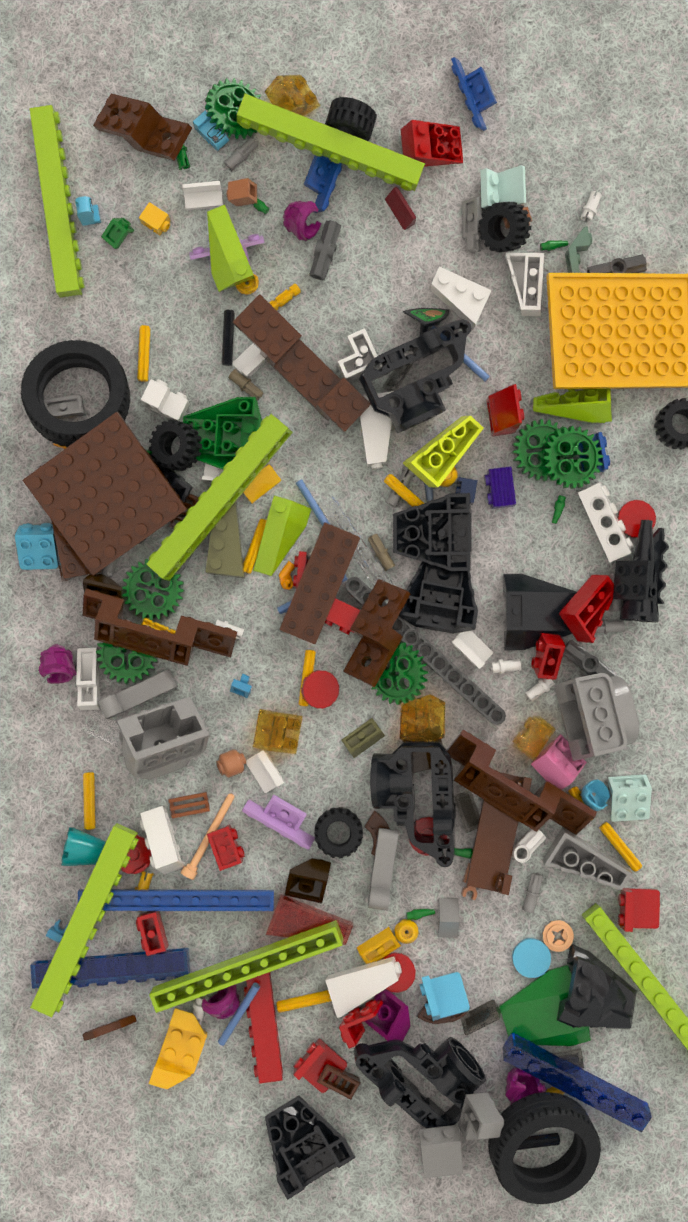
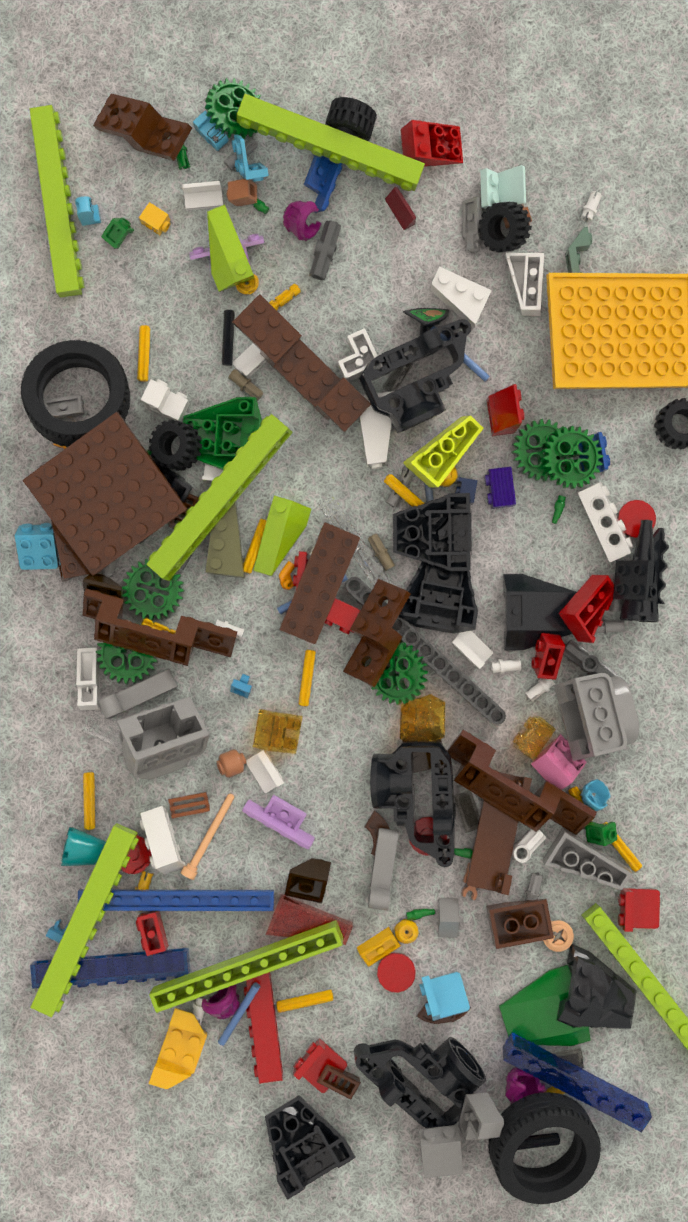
(59, 662): magenta helmet -> none
(118, 1024): reddish brown tile -> none
(225, 847): red bracket -> none
(253, 171): none -> medium azure bracket
(262, 483): yellow slope -> none
(292, 94): clear yellow slope -> none
(311, 501): medium blue bar -> none
(320, 689): red tile -> none
(334, 849): black tyre -> none
(352, 1026): red bracket -> none
(359, 984): white slope -> none
(363, 737): olive slope -> none
(392, 1018): magenta slope -> none
(476, 90): blue bracket -> none
(480, 1017): clear smoke slope -> none
(519, 922): none -> reddish brown slope
(531, 958): medium azure tile -> none
(552, 245): green piece -> none
(581, 405): lime wedge -> none
(600, 833): none -> green bracket
(627, 265): dark grey piece -> none
(630, 797): light aqua bracket -> none

